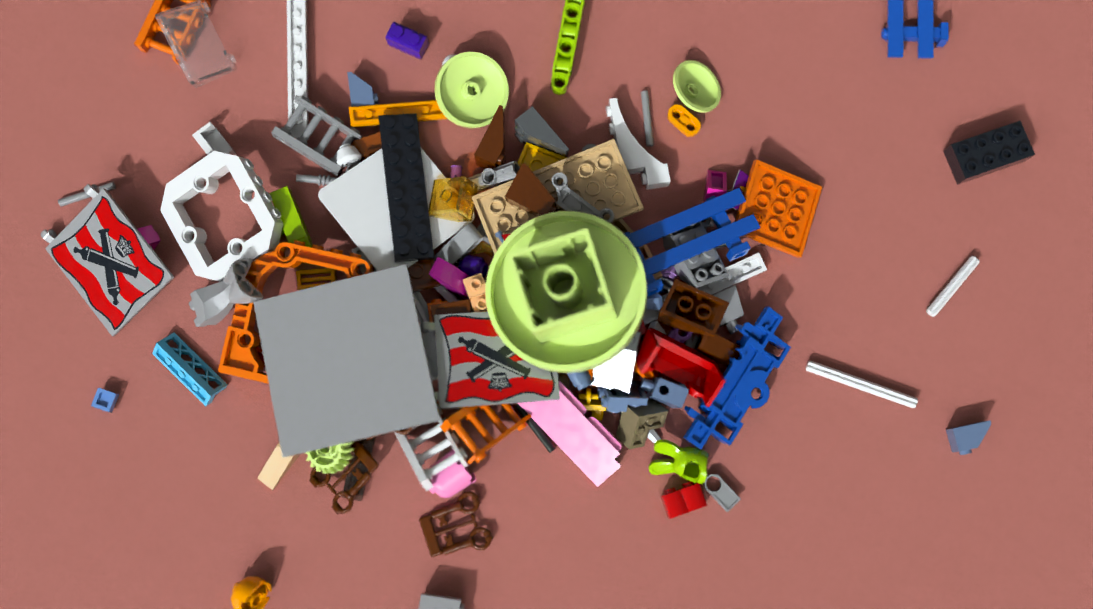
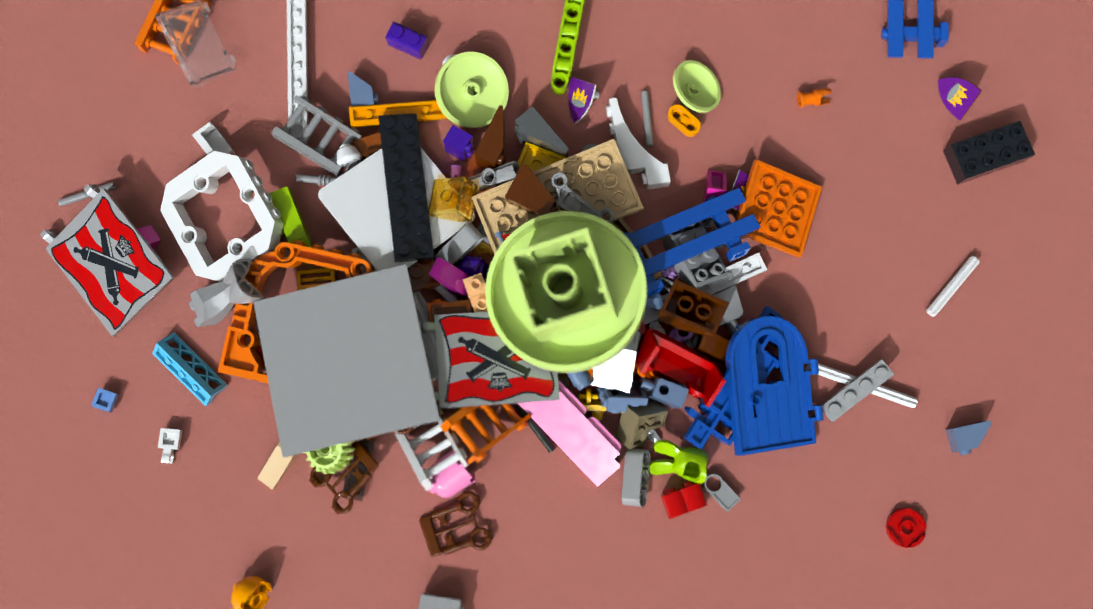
(169, 441): none -> white plate
(459, 144): none -> dark purple brick
(580, 98): none -> dark purple shield
(635, 477): none -> light grey beam
(781, 405): none -> blue door
(813, 97): none -> orange piece
(856, 390): none -> light grey plate
(906, 527): none -> red tile
(958, 95): none -> dark purple shield

